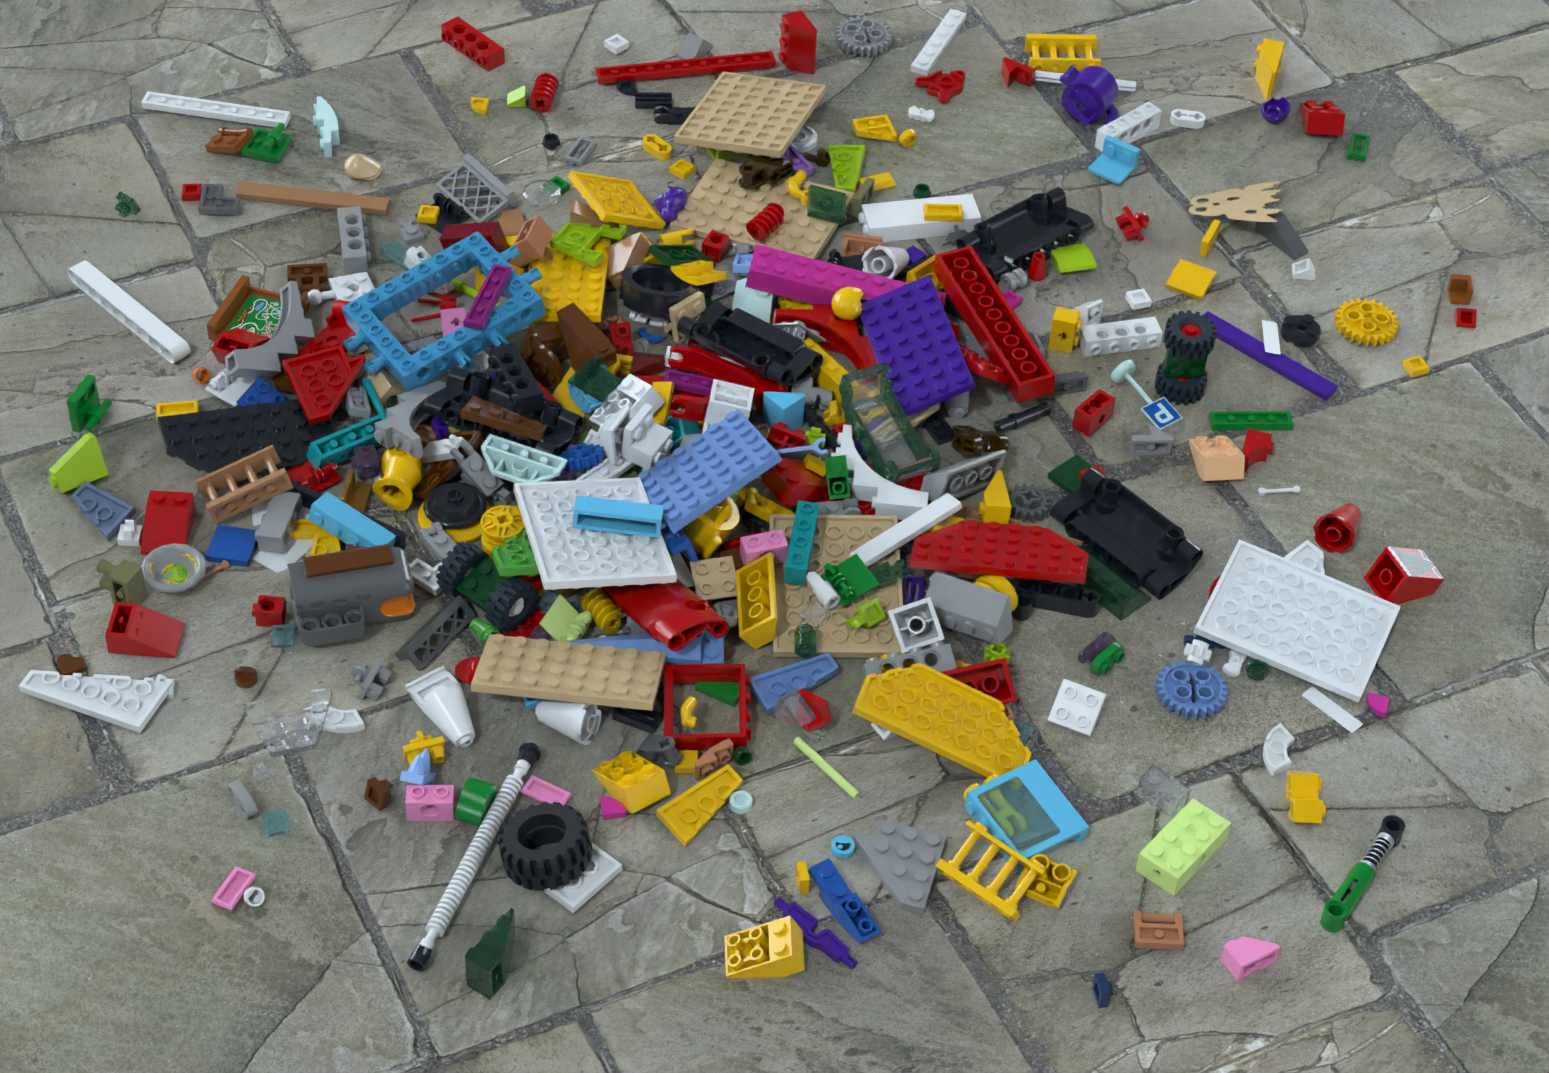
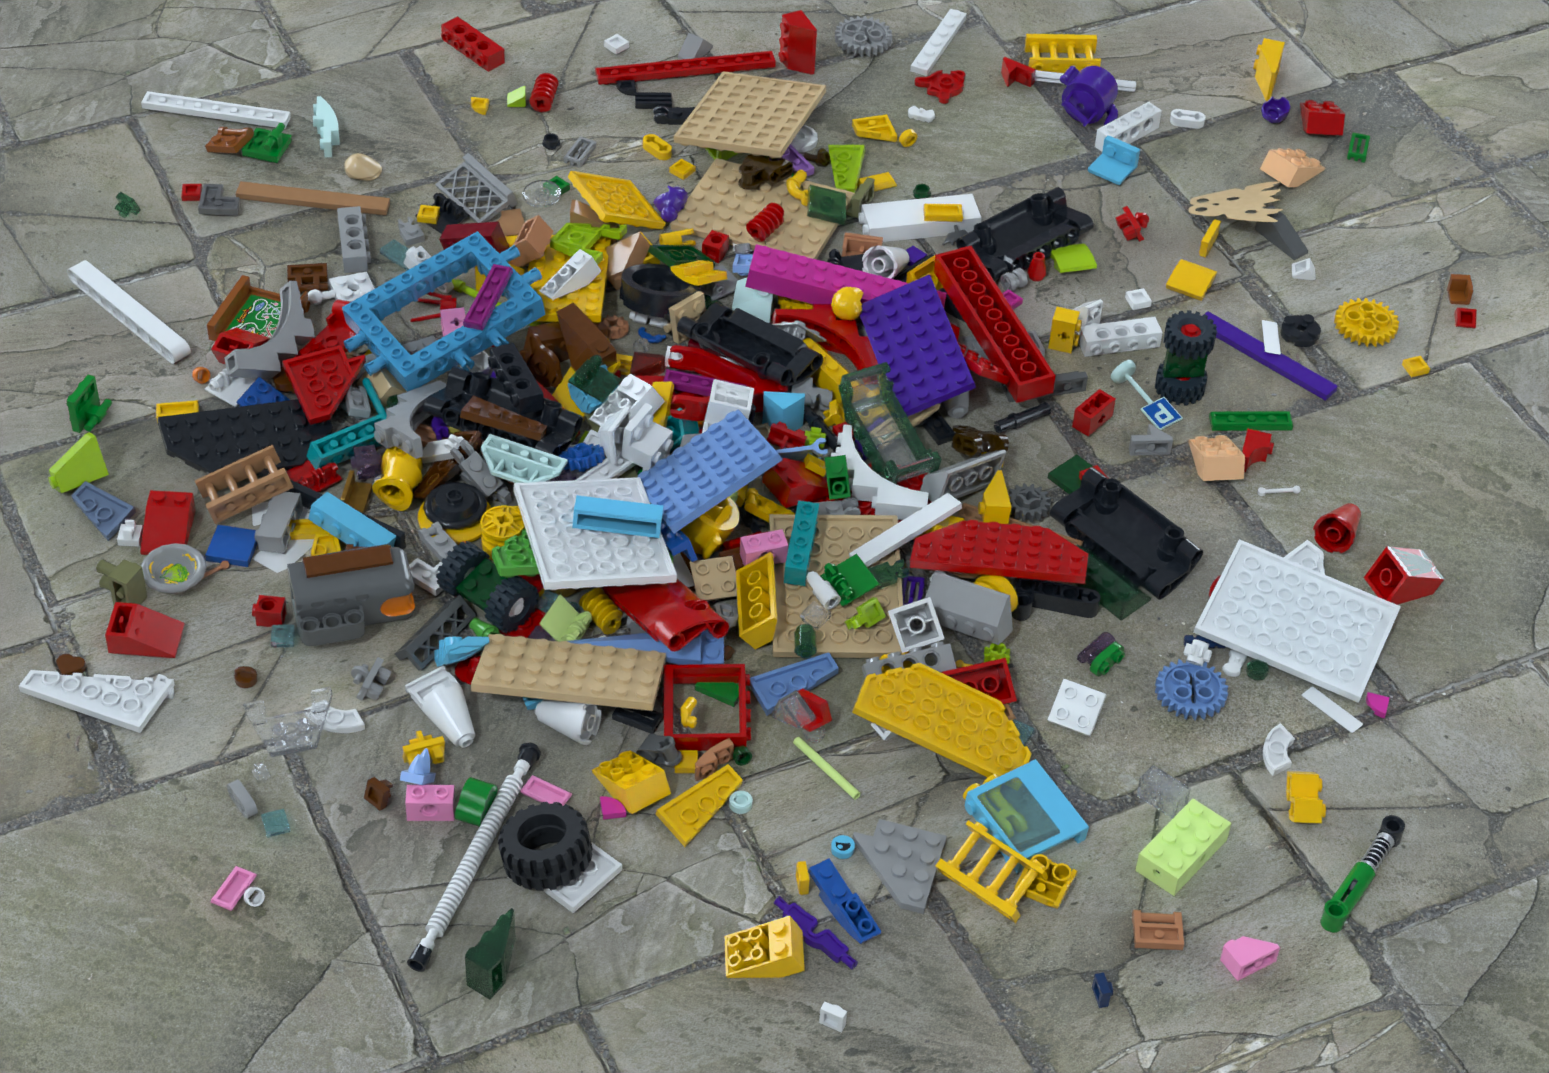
(457, 649): none -> medium azure slope
(574, 275): none -> white slope
(621, 338): red hips -> none
(833, 1016): none -> white plate
(1291, 166): none -> light nougat slope

